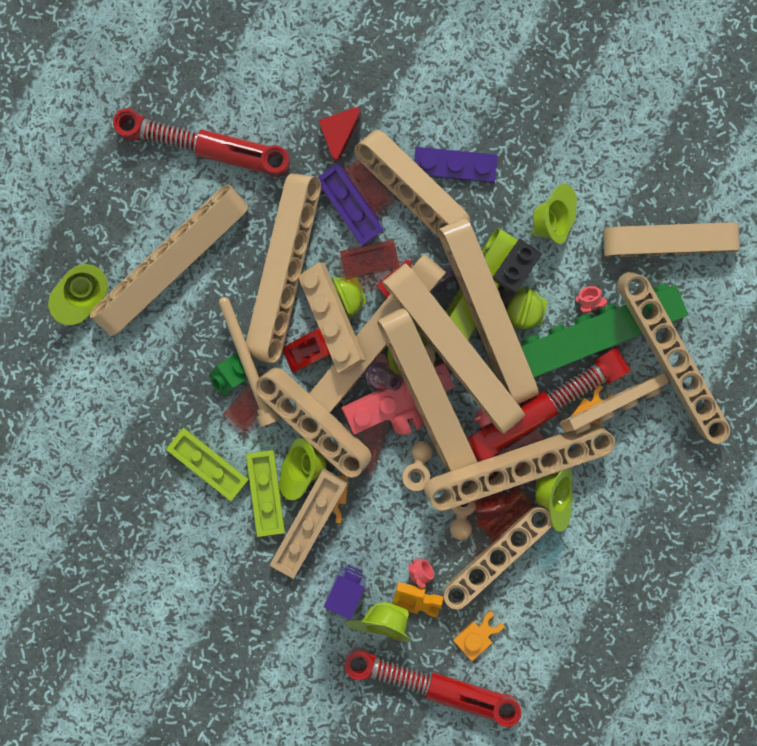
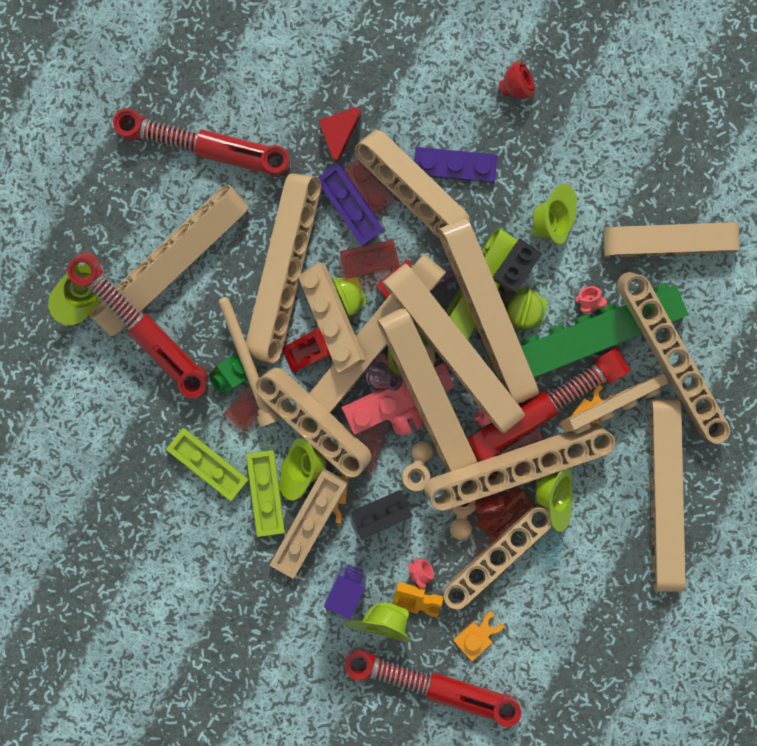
(141, 327): none -> red piece
(381, 514): none -> black bracket
(517, 82): none -> red brick
(667, 500): none -> tan beam

